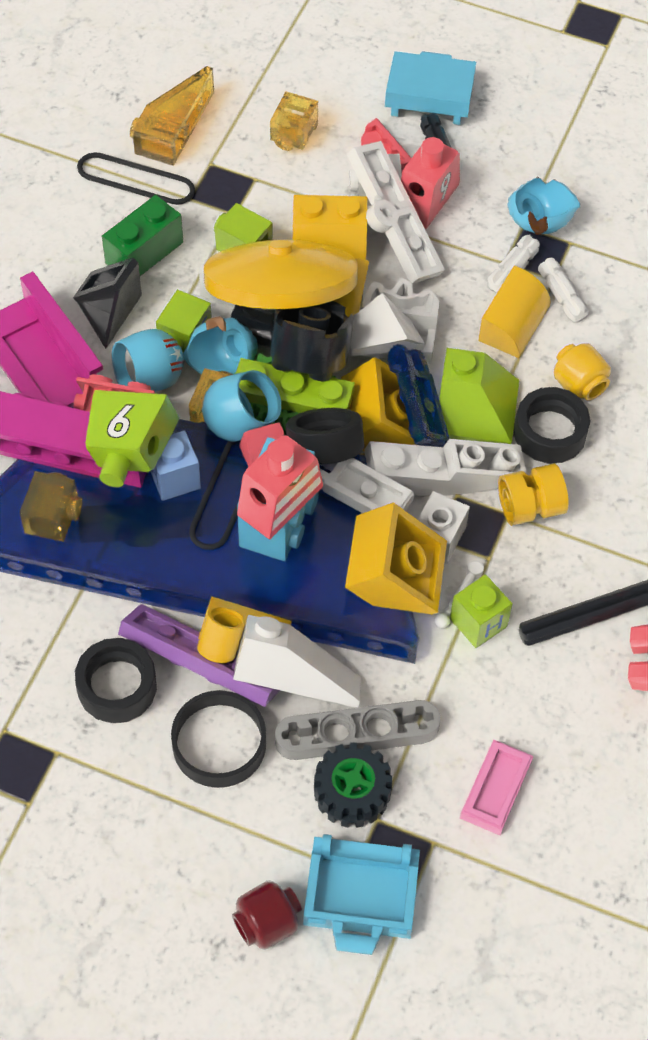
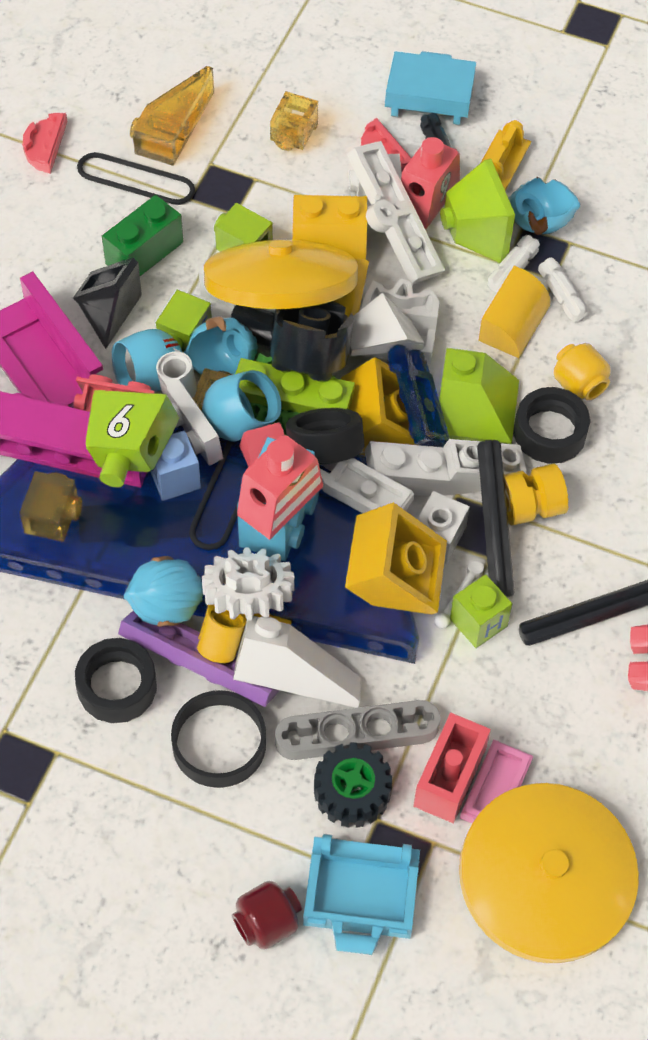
(43, 141): none -> coral tile
(165, 591): none -> medium azure hair
(180, 385): none -> white plate
(248, 583): none -> white gear
(451, 767): none -> coral brick
(480, 213): none -> lime slope
(495, 515): none -> black axle
(508, 151): none -> yellow hinge
(548, 873): none -> yellow dish

